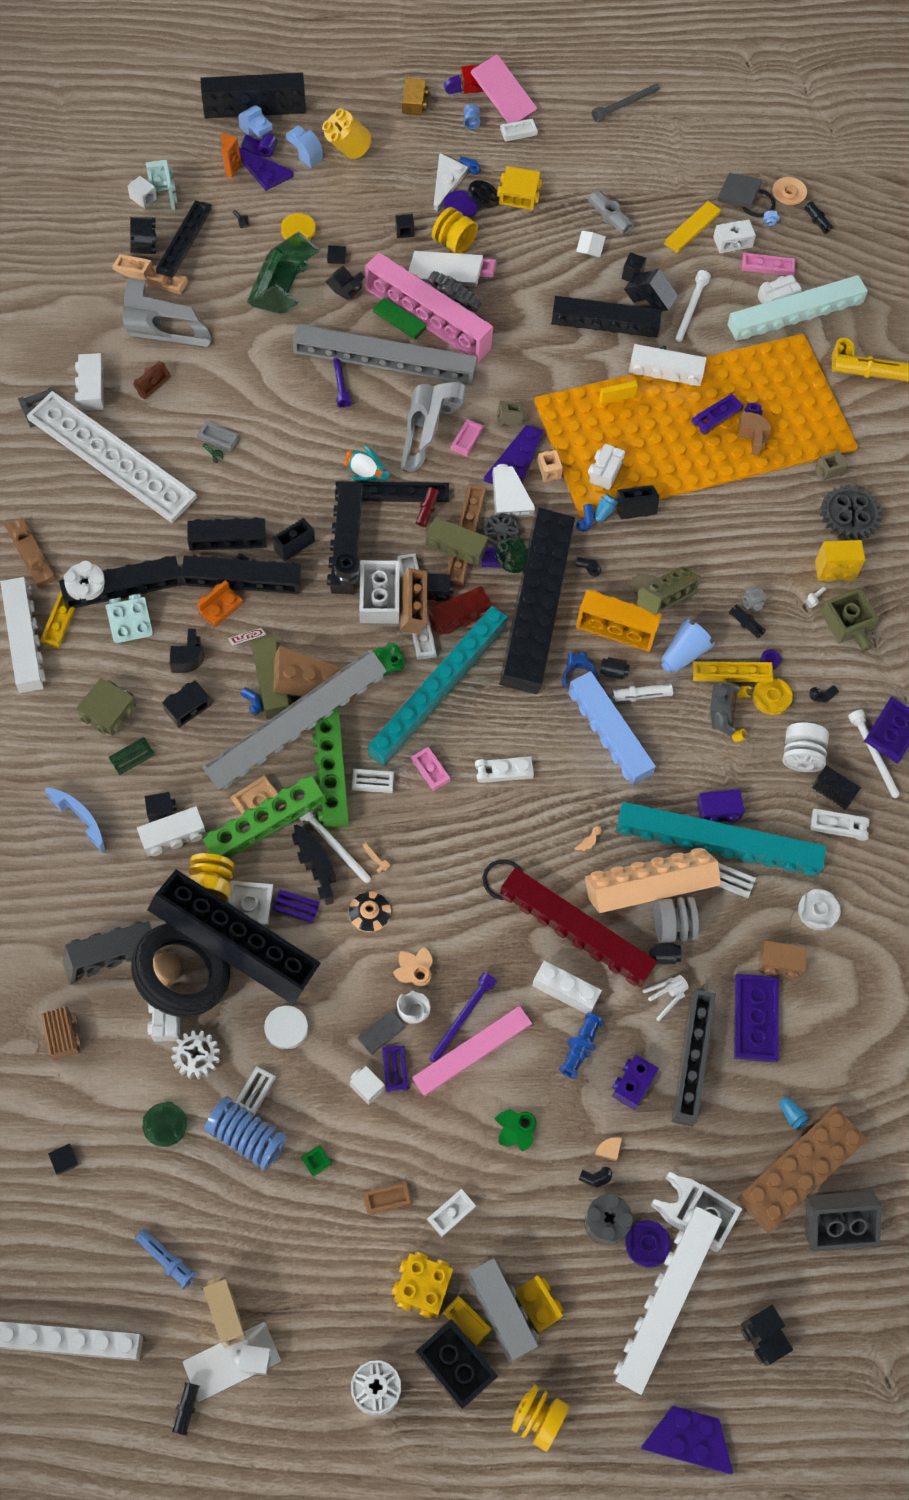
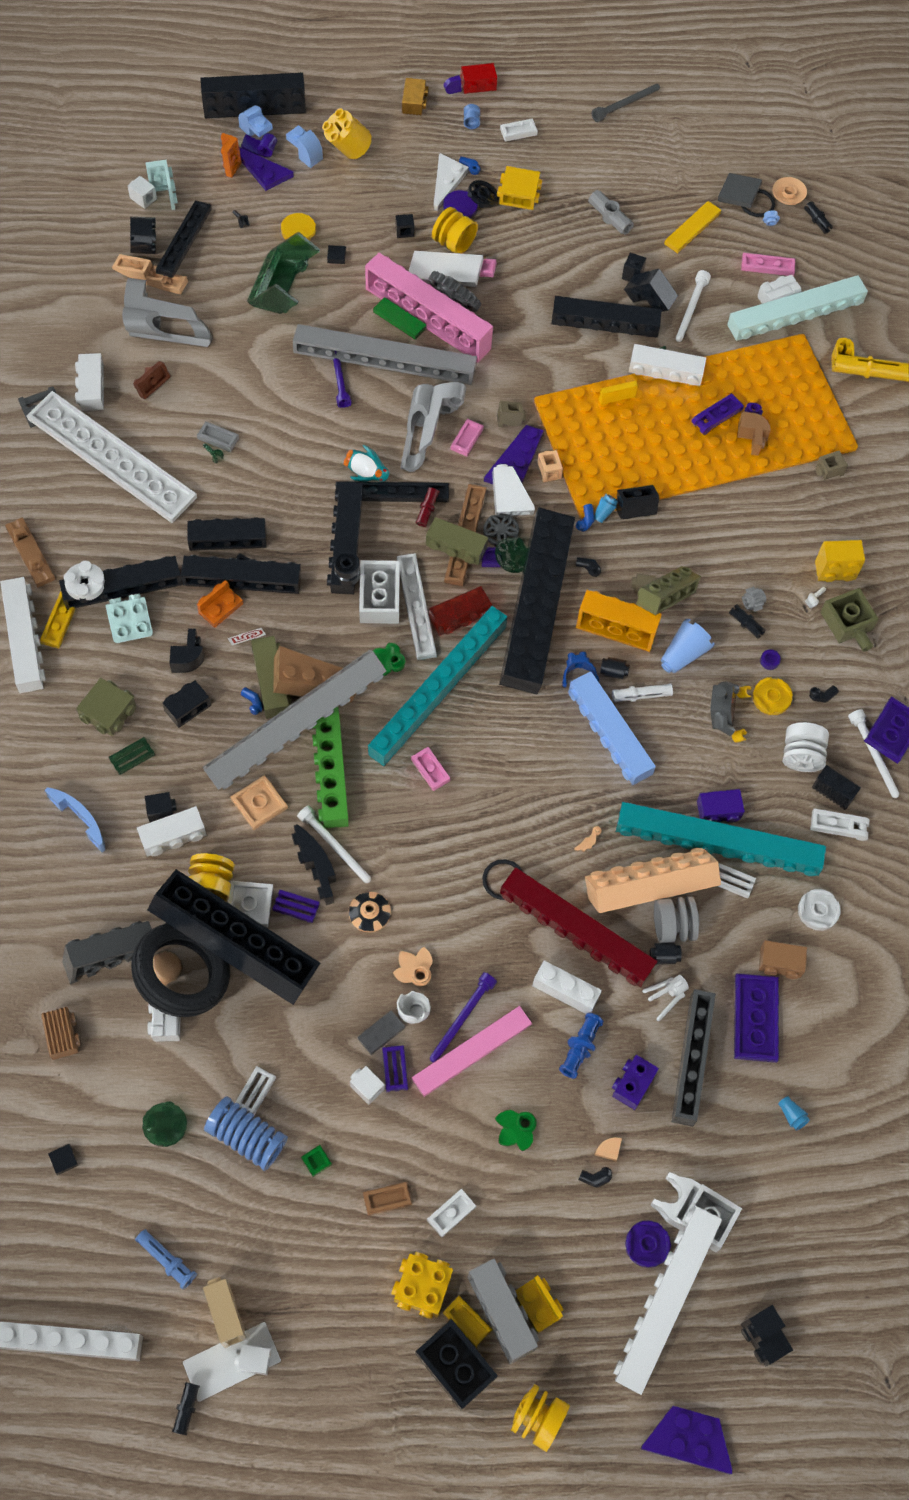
(187, 1051): white gear -> none
(276, 819): bright green brick -> none
(286, 1027): white tile -> none
(293, 539): black brick -> none
(344, 283): black brick -> none
(379, 782): white tile -> none
(384, 865): light nougat piece -> none
(385, 1399): white wheel -> none
(413, 601): medium nougat brick -> none
(439, 587): black brick -> none
(503, 90): bright pink tile -> none
(504, 769): white plate -> none
(590, 243): white panel -> none
(604, 1207): dark grey brick -> none
(606, 467): white brick -> none
(732, 671): yellow tile -> none
(734, 236): white brick -> none
(801, 1169): medium nougat brick -> none
(834, 512): dark grey gear -> none
(843, 1220): dark grey brick -> none

